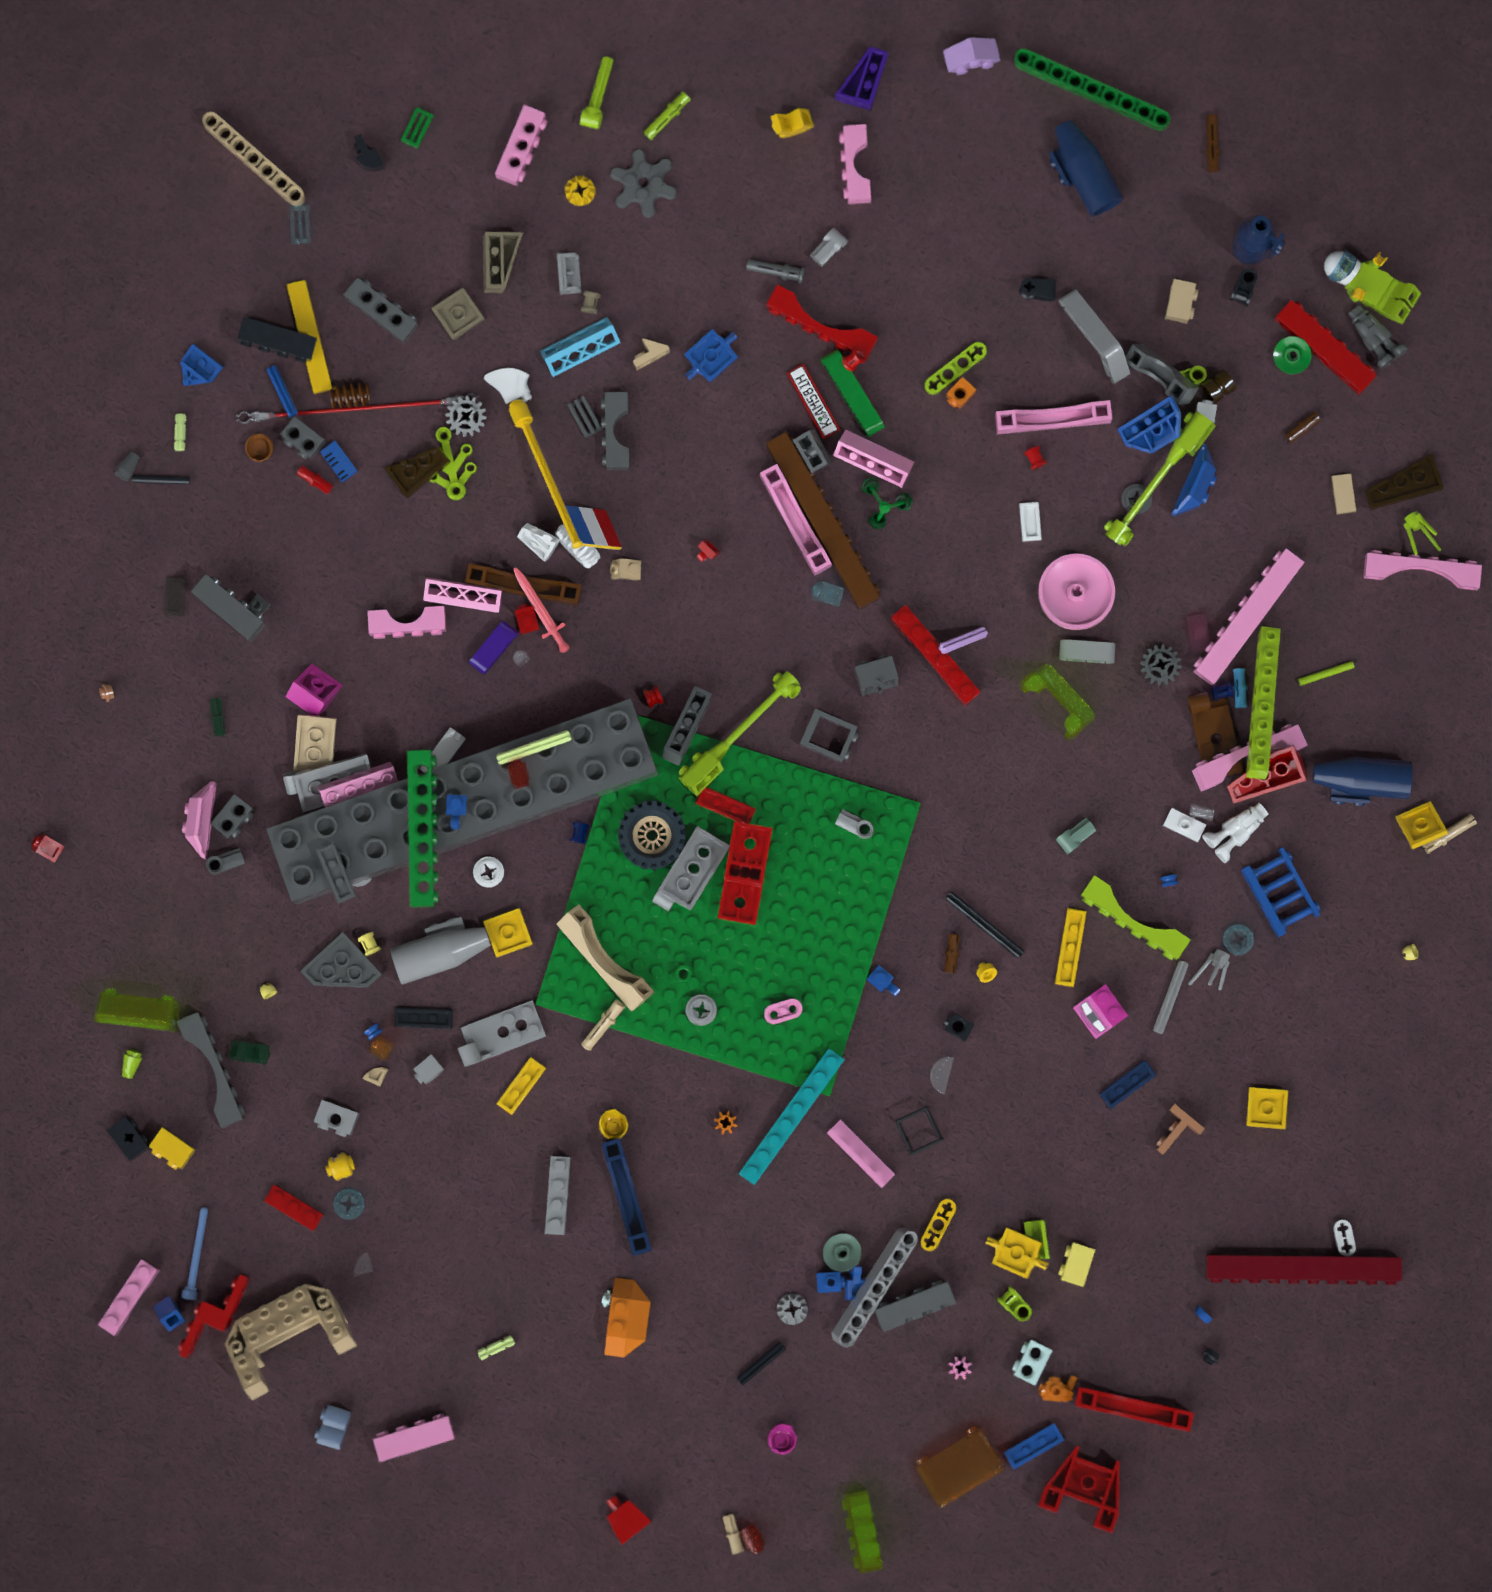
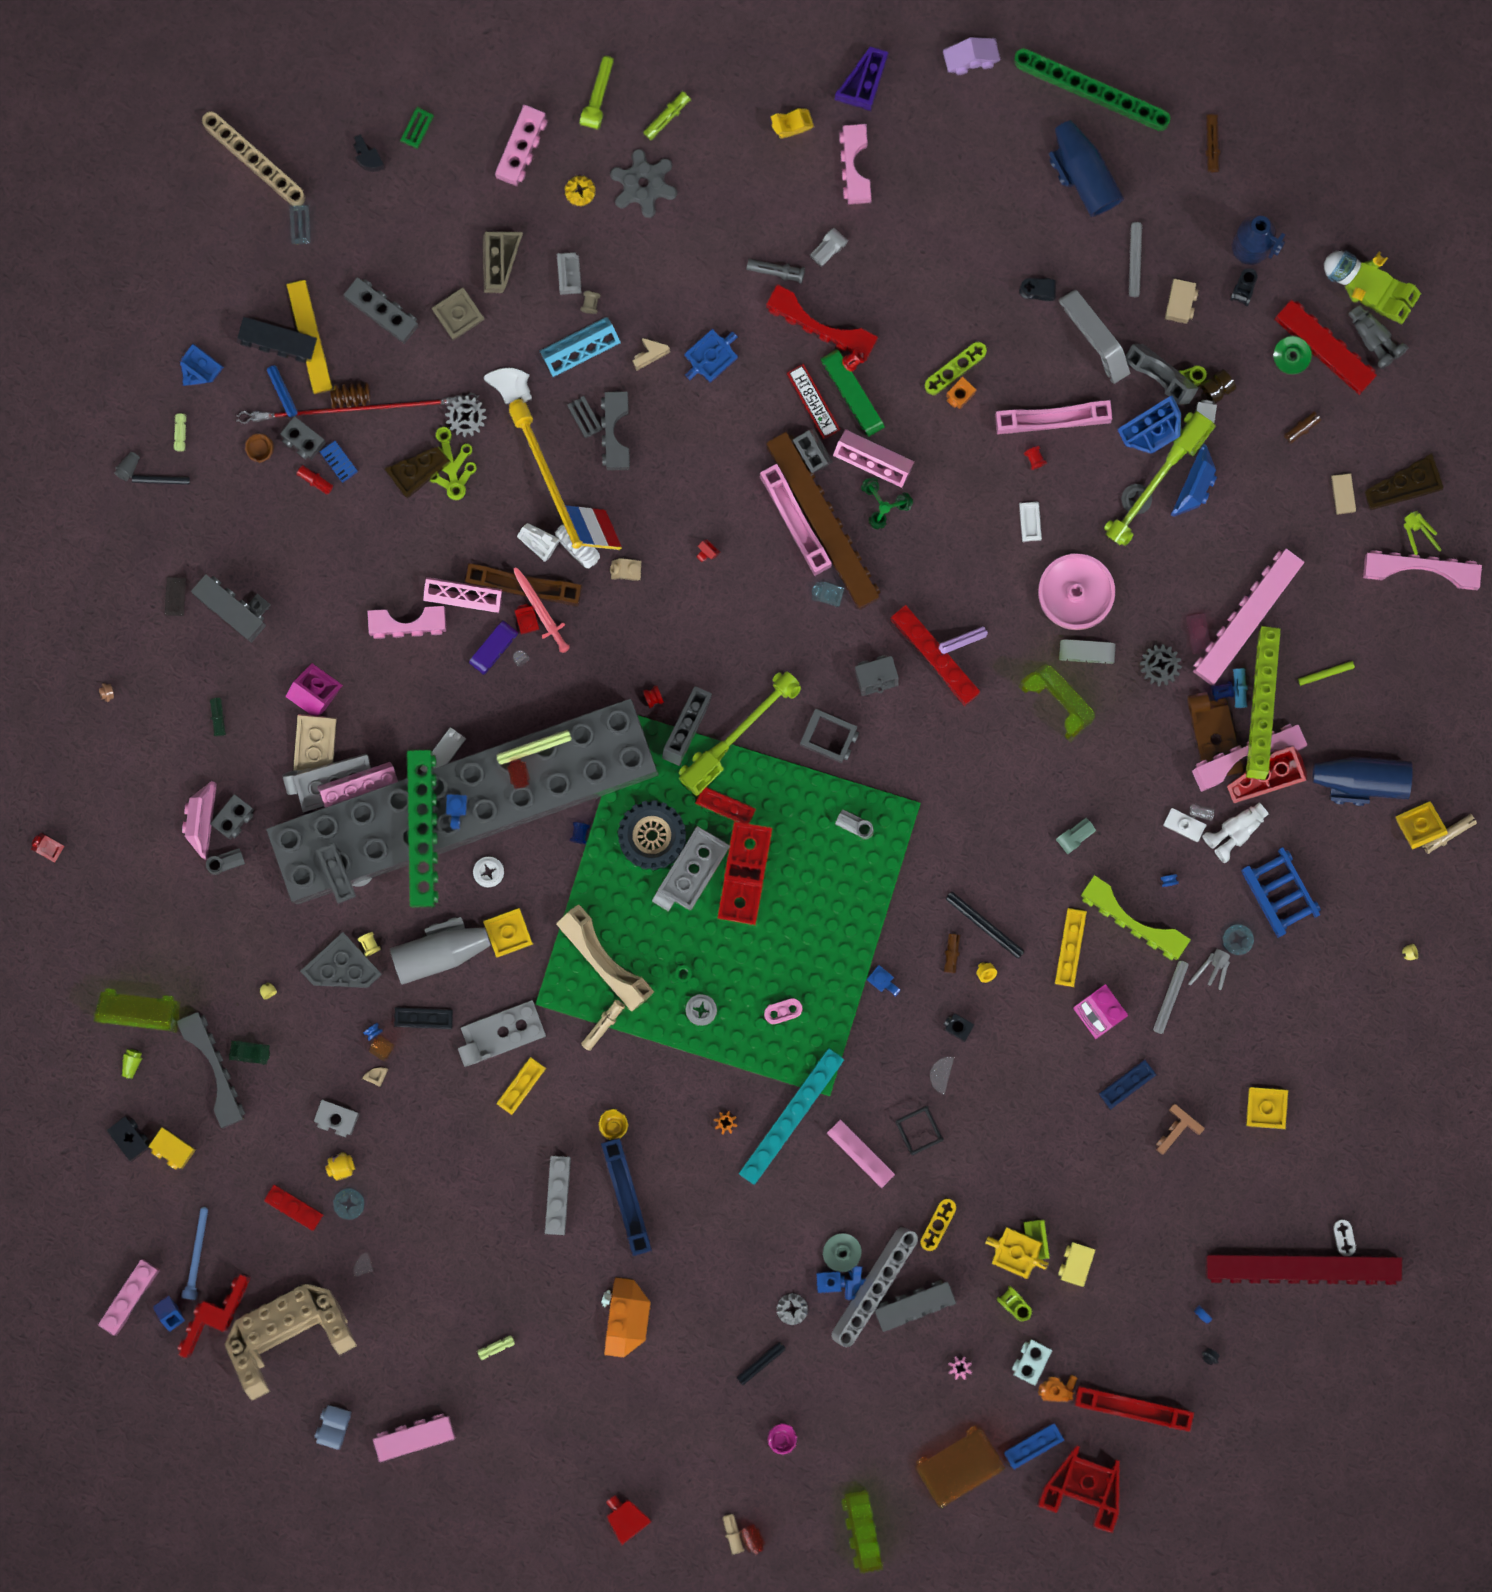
(428, 1070): light grey brick -> none
(1135, 259): none -> light grey axle

